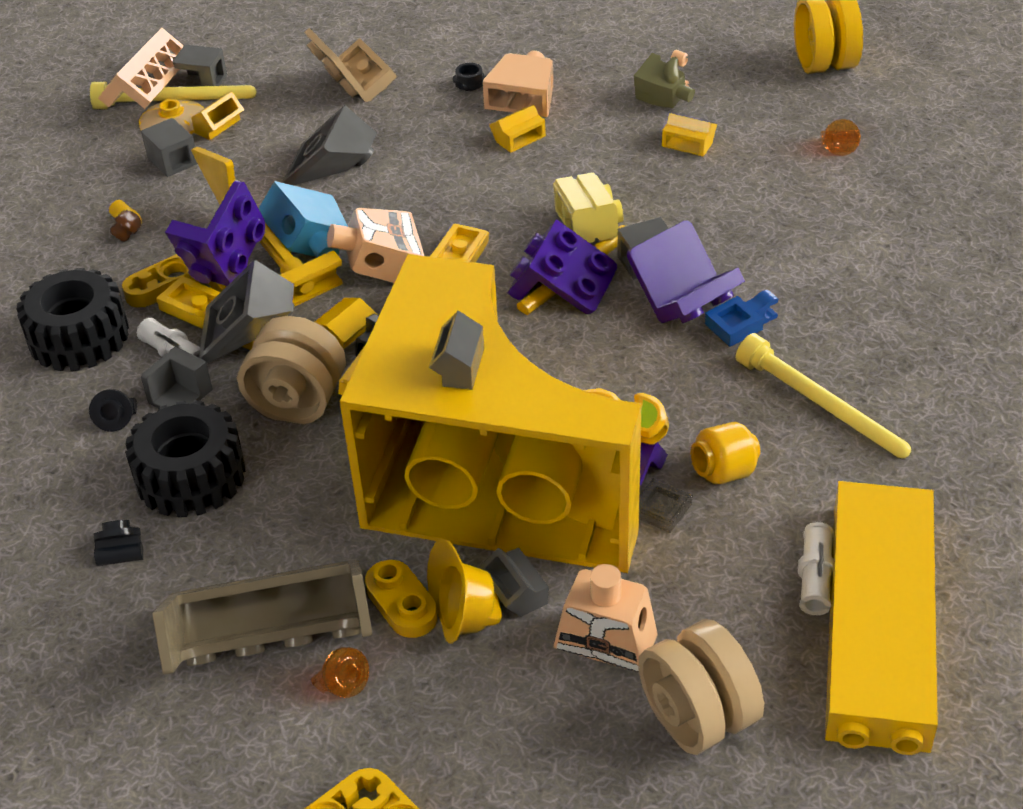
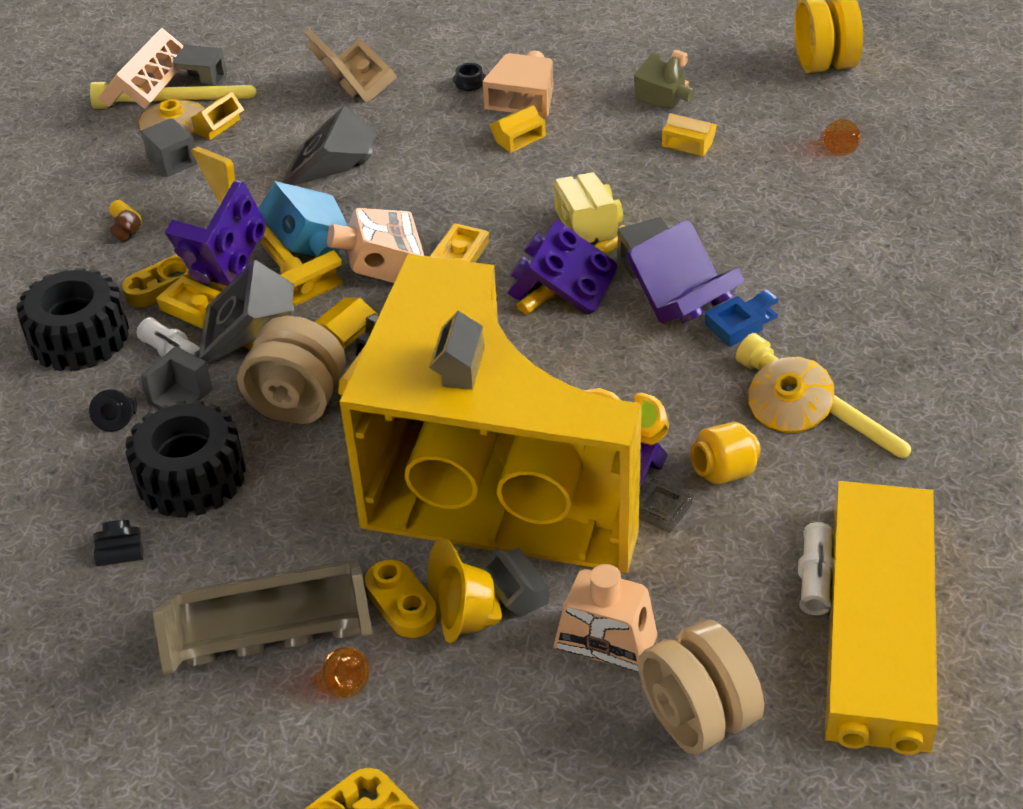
(795, 409): none -> tan dish

